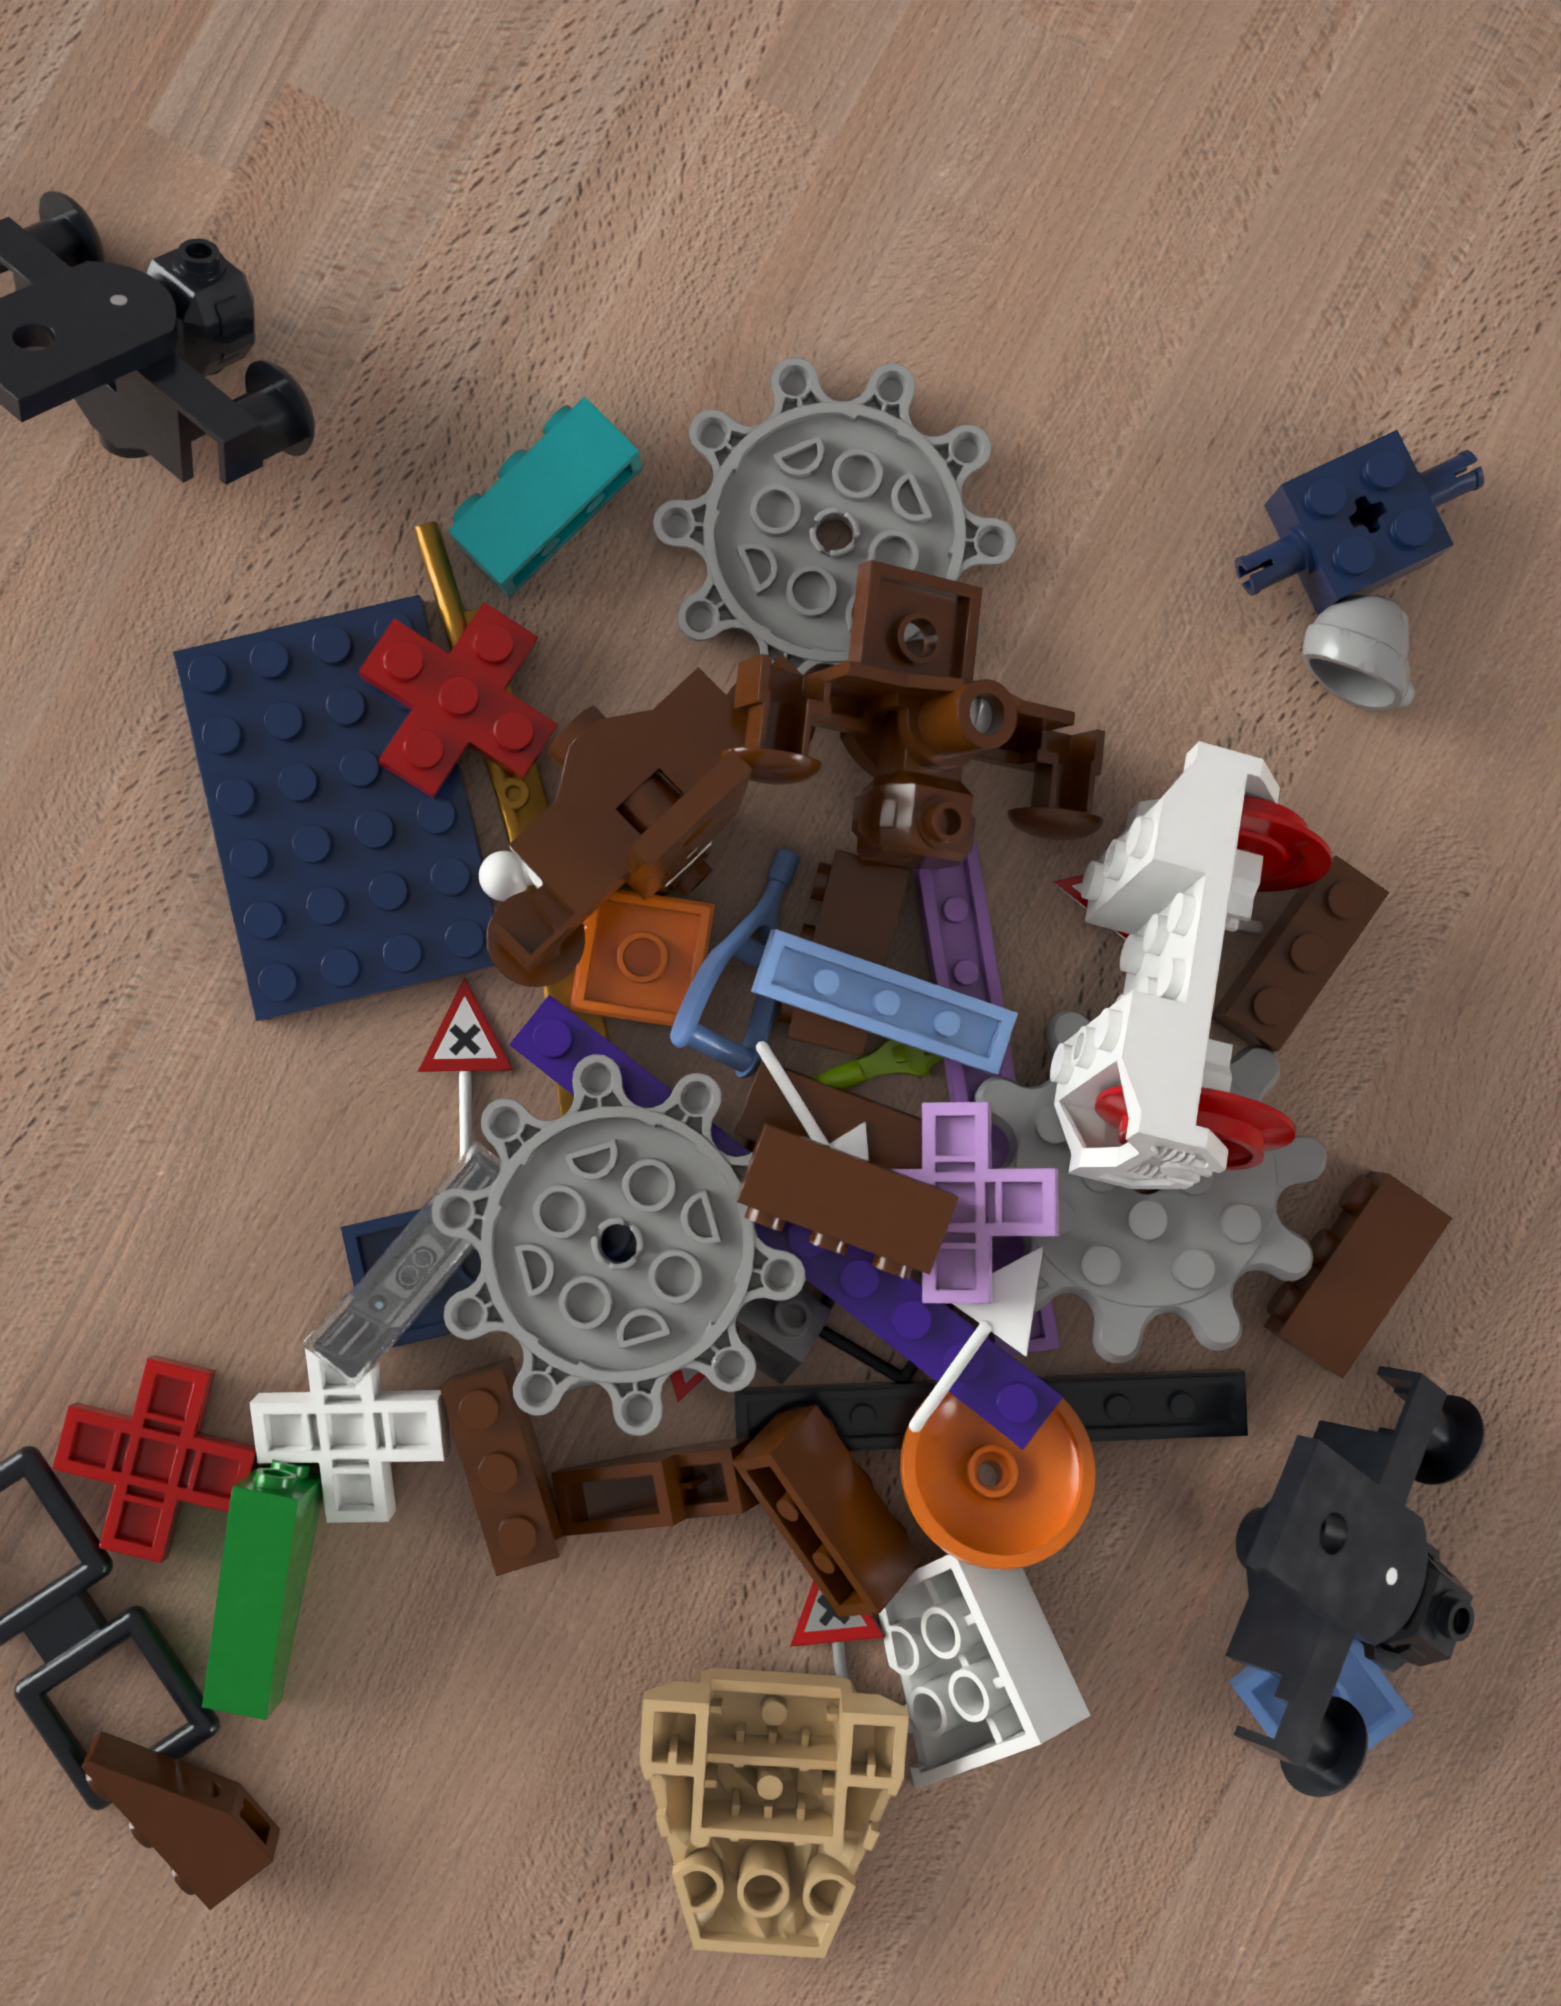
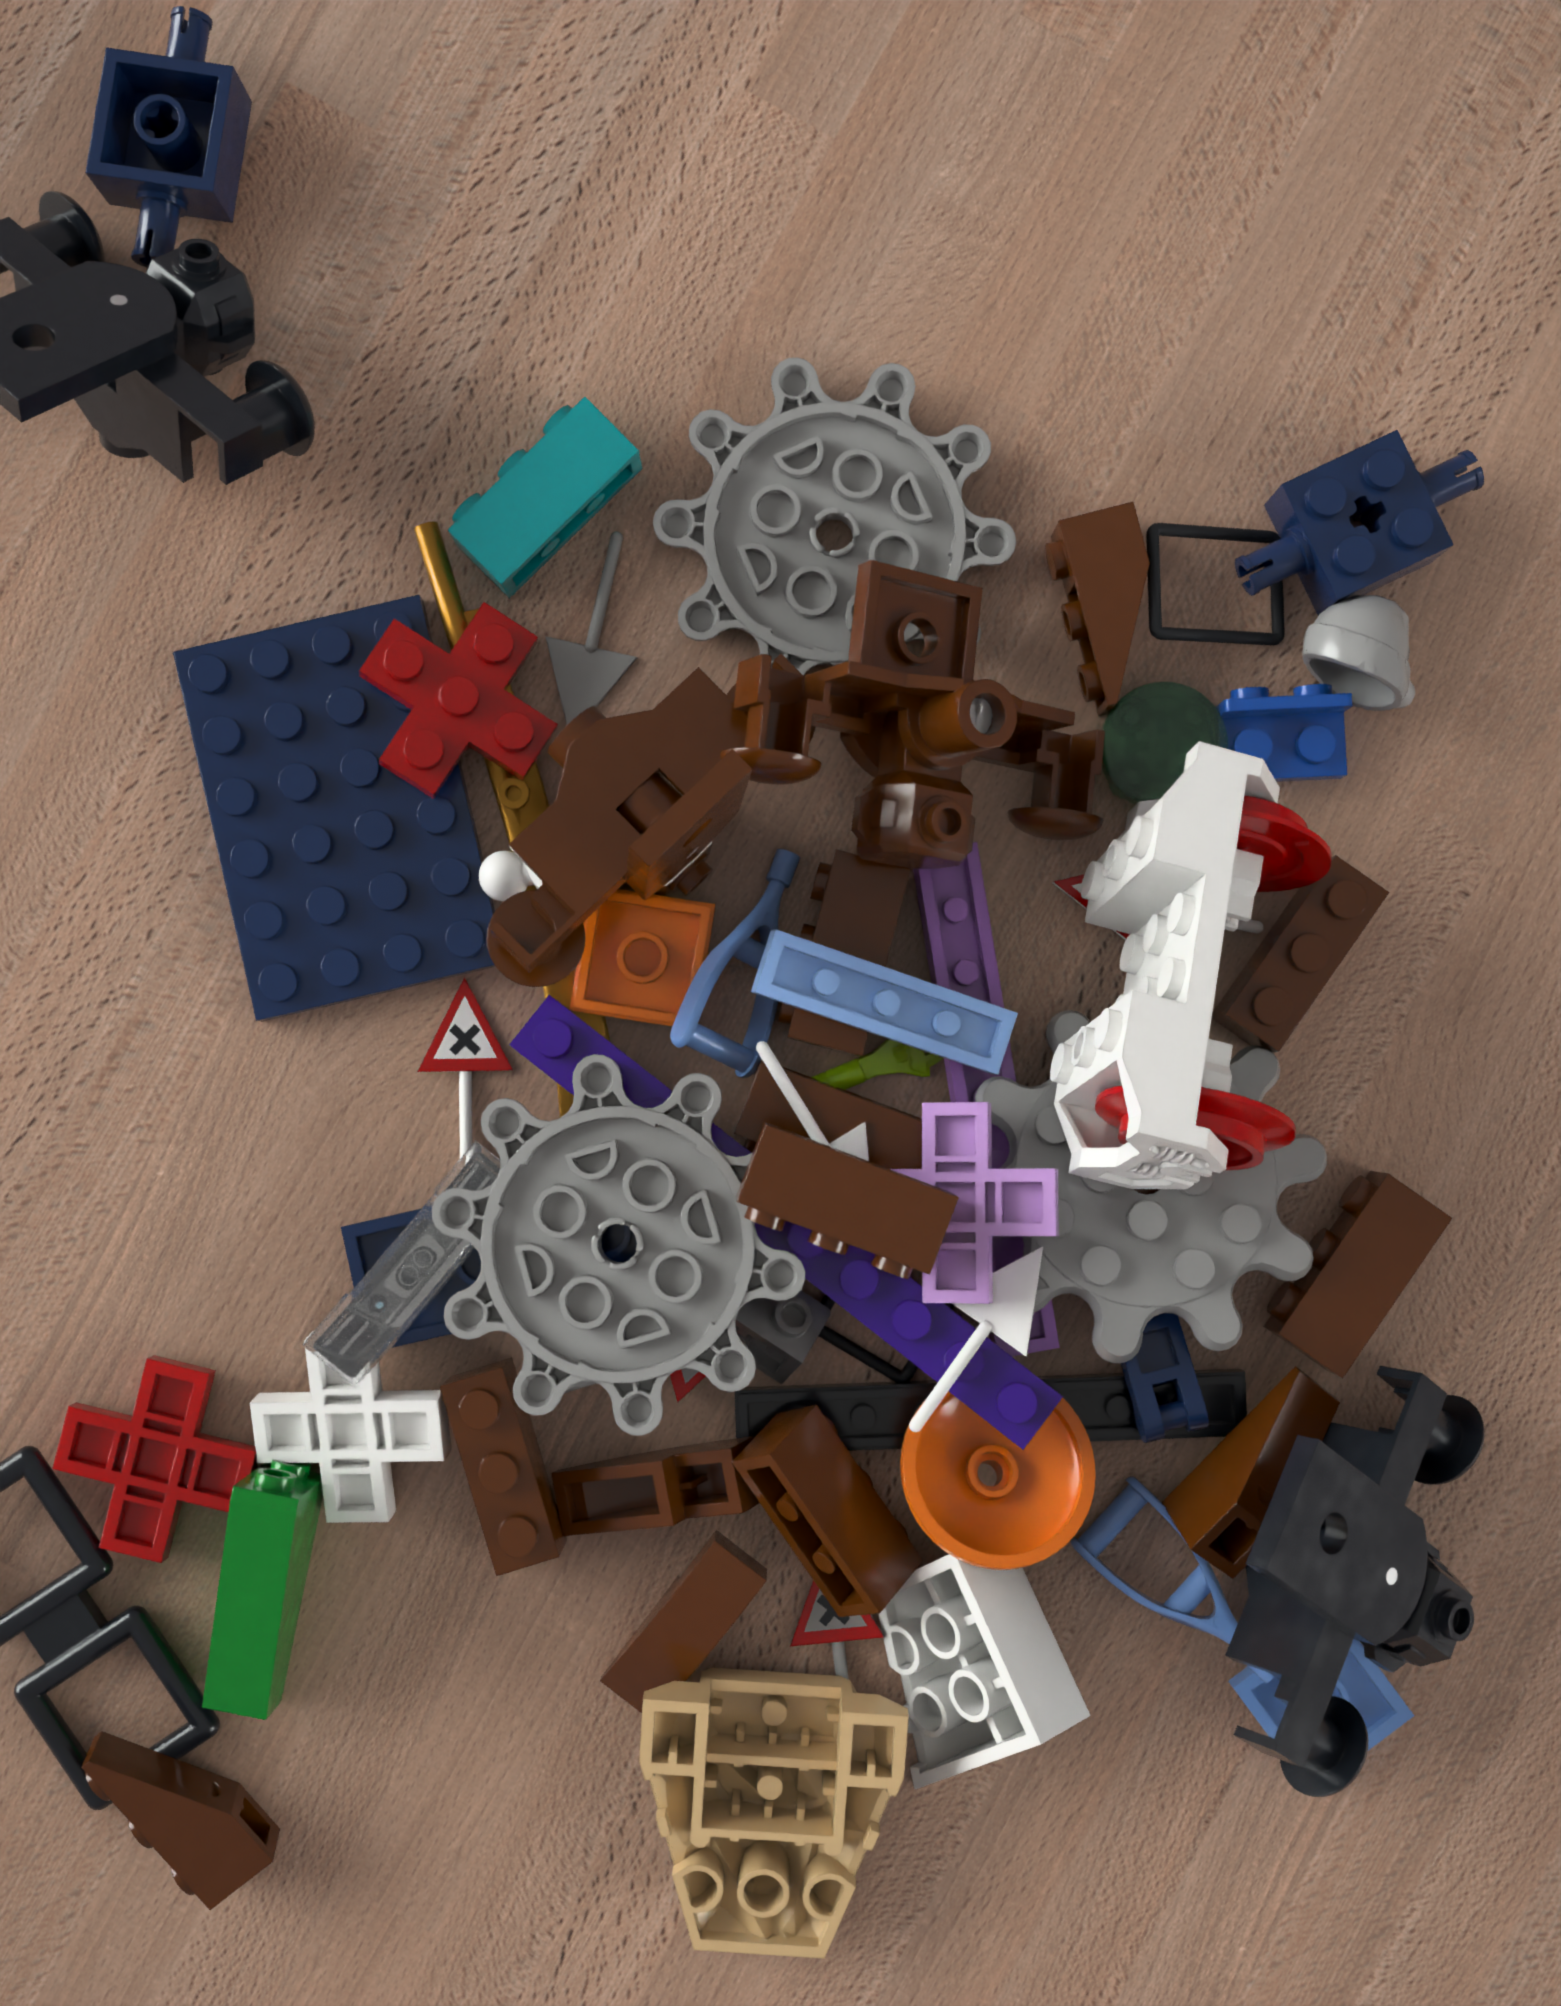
(169, 134): none -> dark blue brick
(584, 671): none -> light grey piece
(687, 1620): none -> reddish brown slope
(1104, 580): none -> reddish brown slope
(1152, 734): none -> clear green tile
(1161, 1361): none -> dark blue plate
(1186, 1596): none -> medium blue piece
(1207, 635): none -> black piece
(1231, 1489): none -> reddish brown slope
(1294, 734): none -> blue bracket

